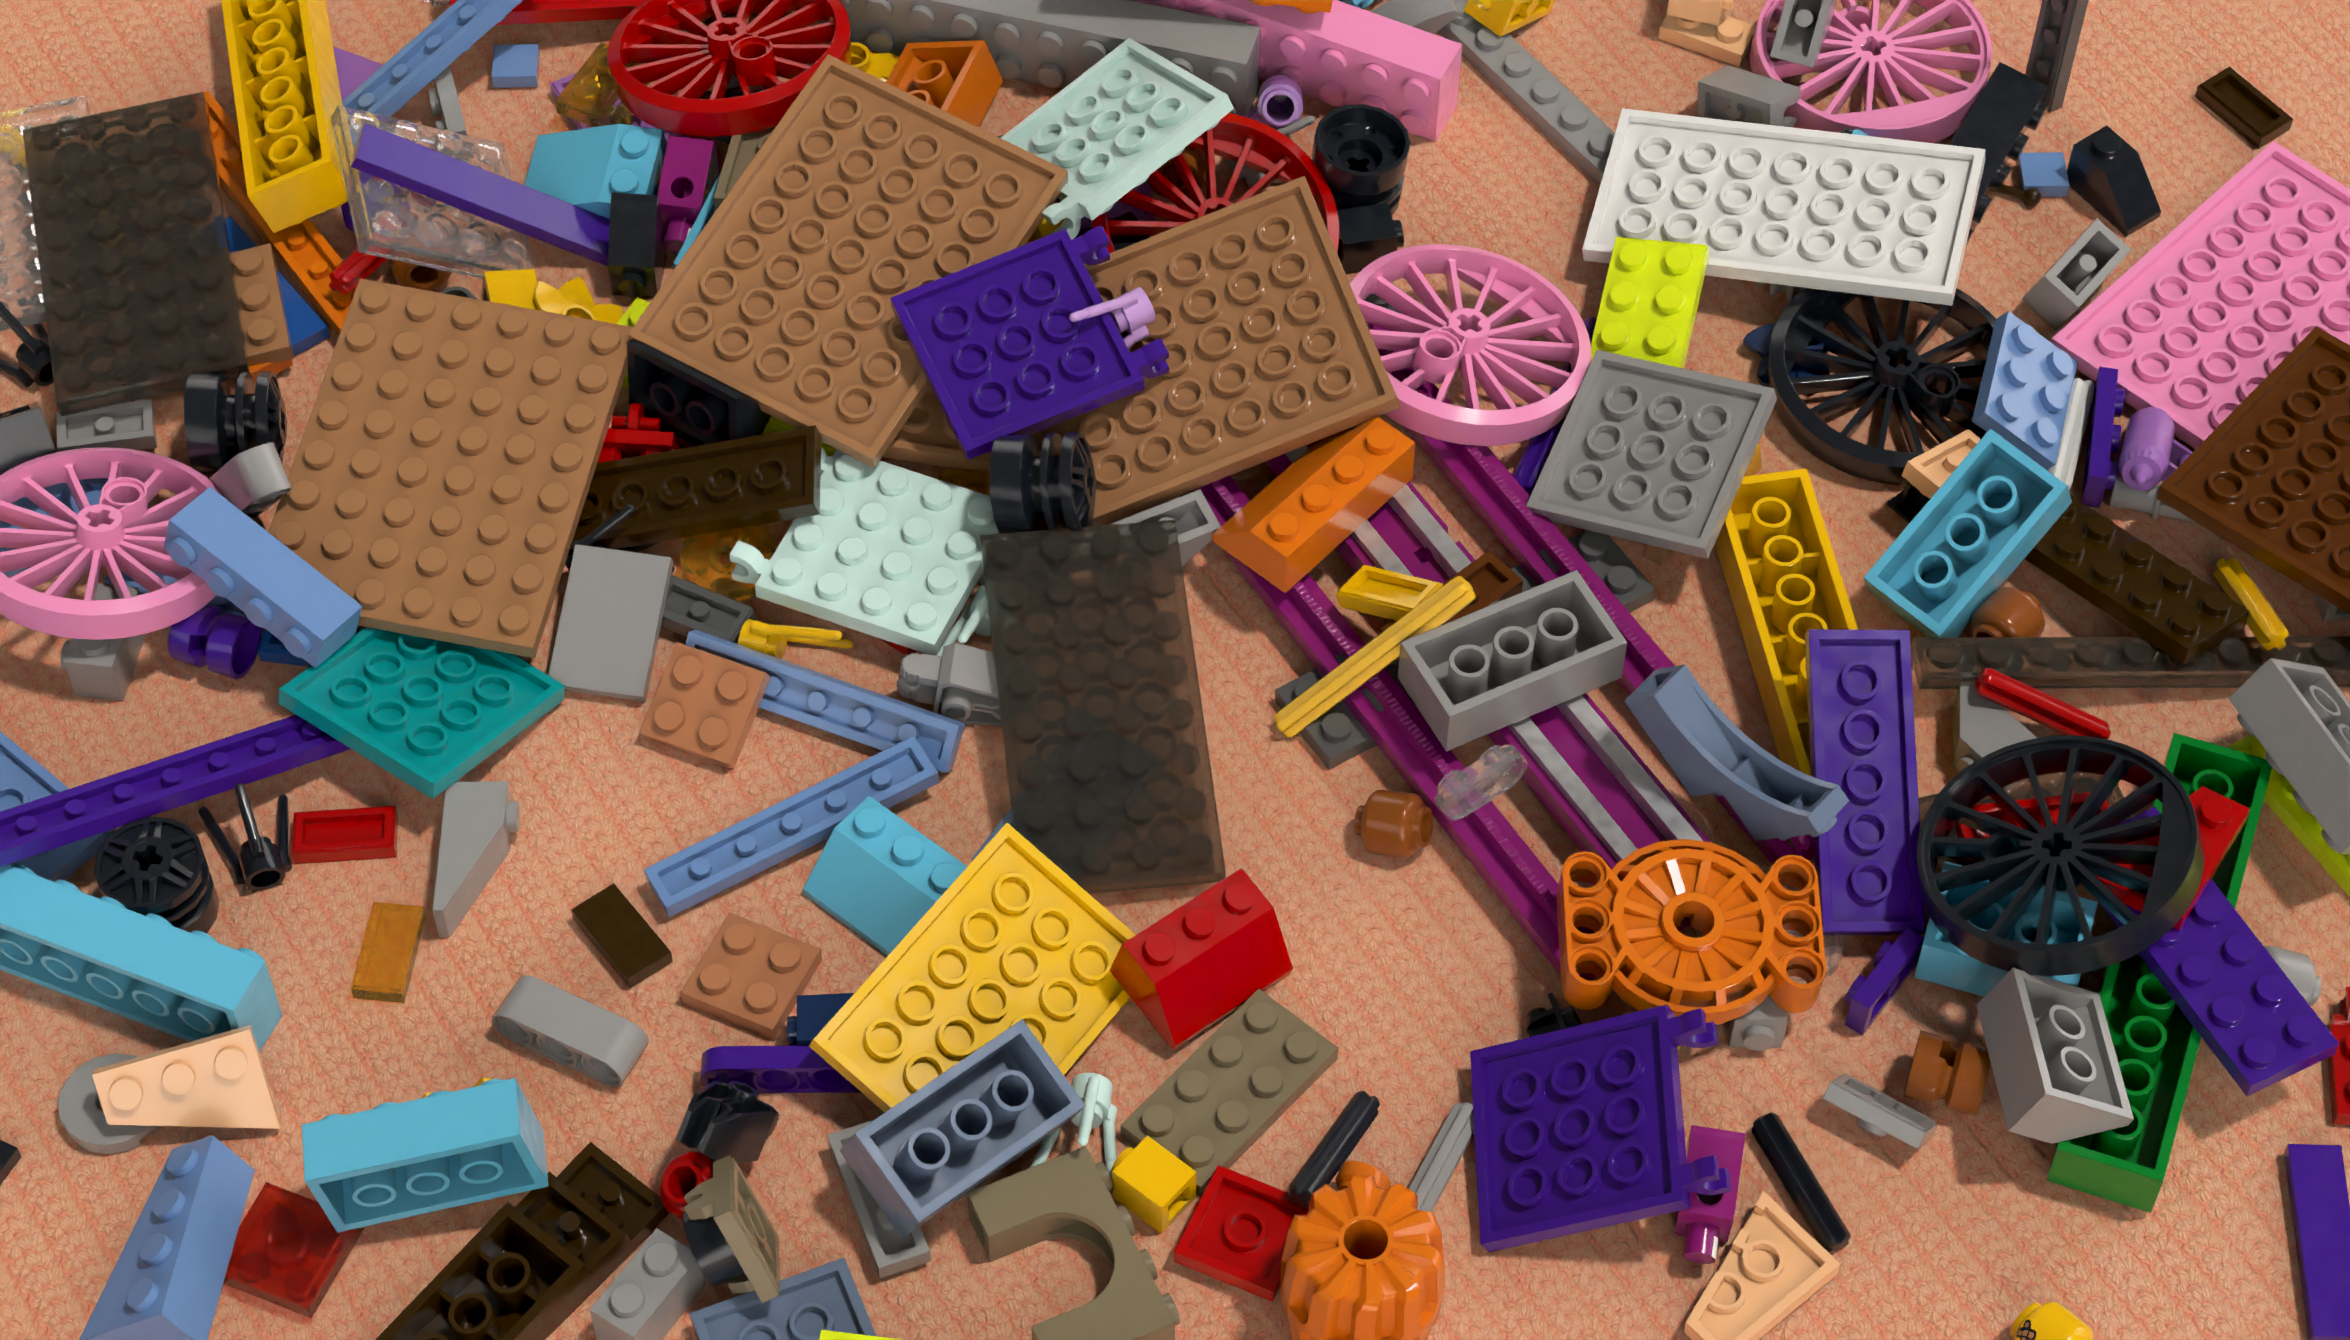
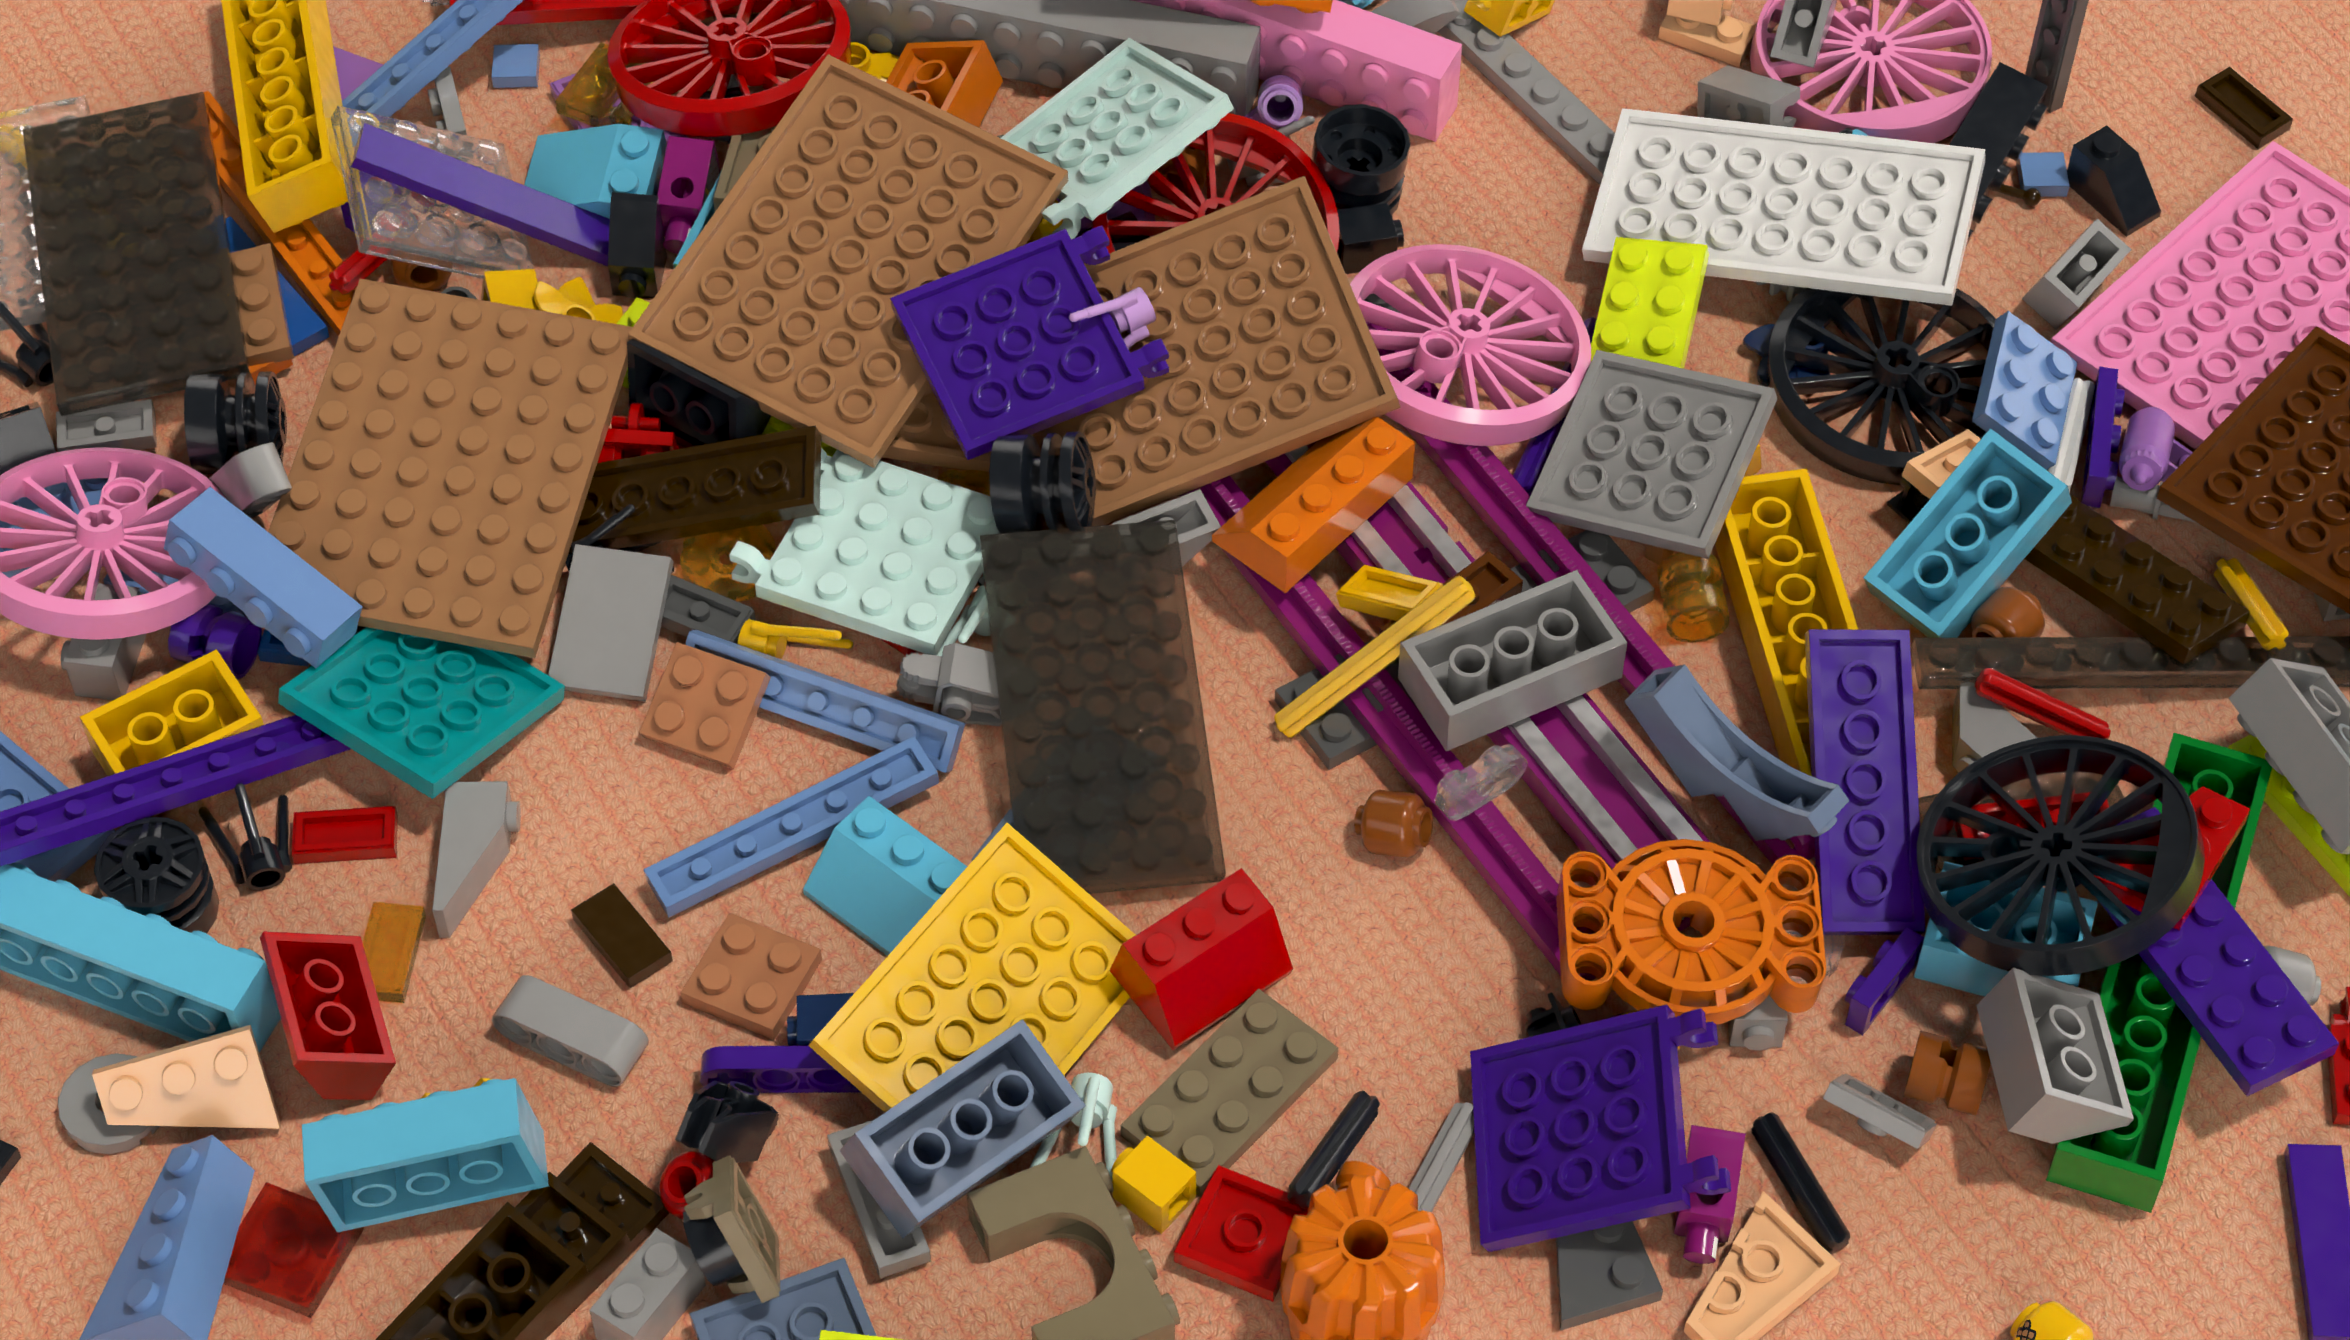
(170, 715): none -> yellow brick
(329, 1012): none -> red slope
(1603, 1274): none -> dark grey wing
(1693, 597): none -> clear yellow wheel

